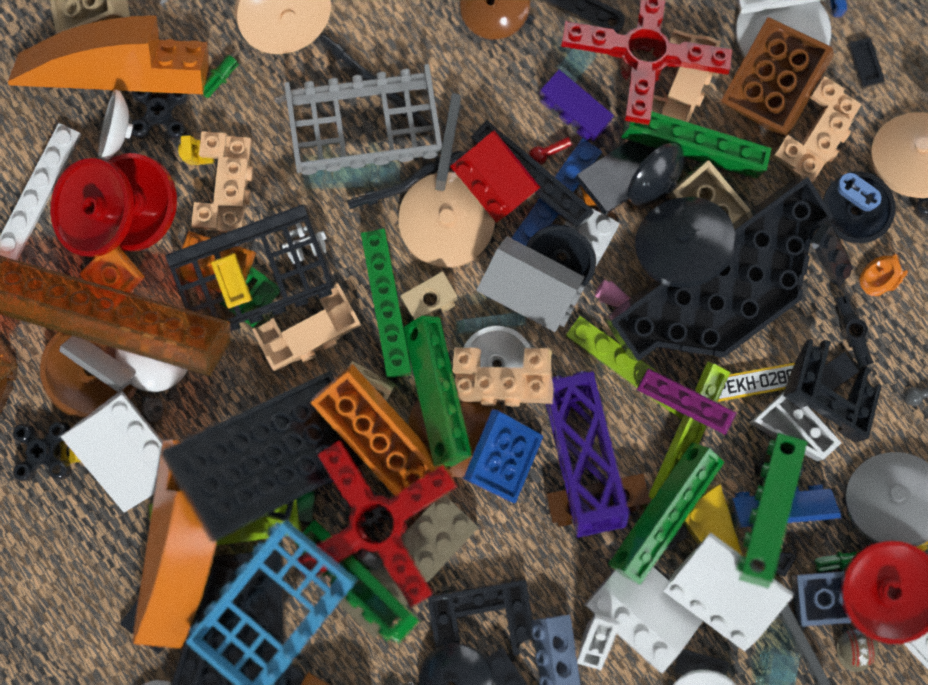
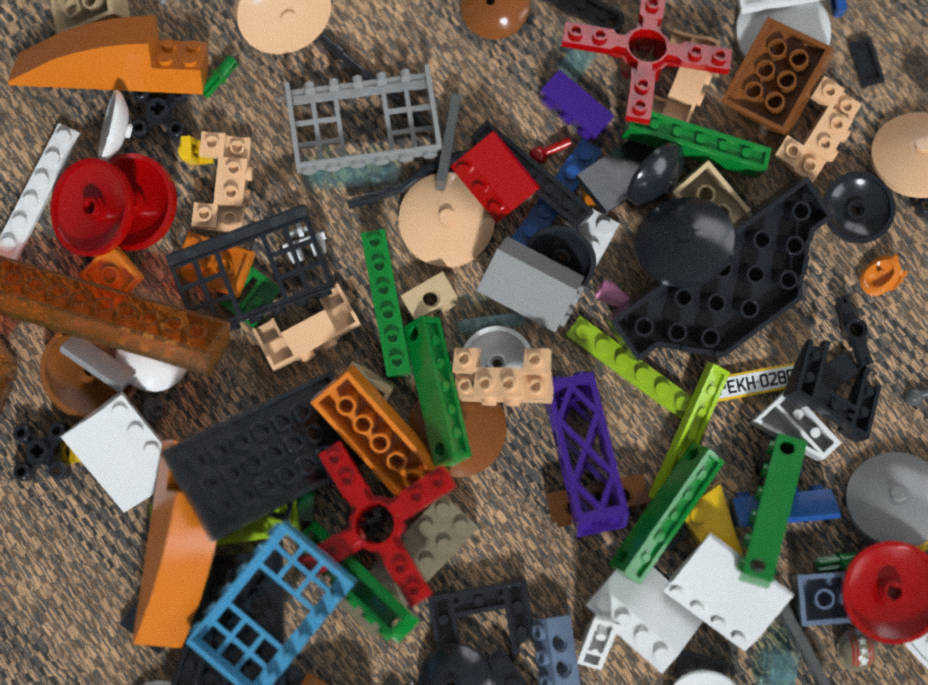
(231, 281): yellow tile -> none
(369, 560): dark grey tile -> none
(503, 456): blue plate -> none
(686, 401): magenta tile -> none
(784, 563): black tile -> none
(831, 254): black plate -> none
(855, 196): medium blue beam -> none

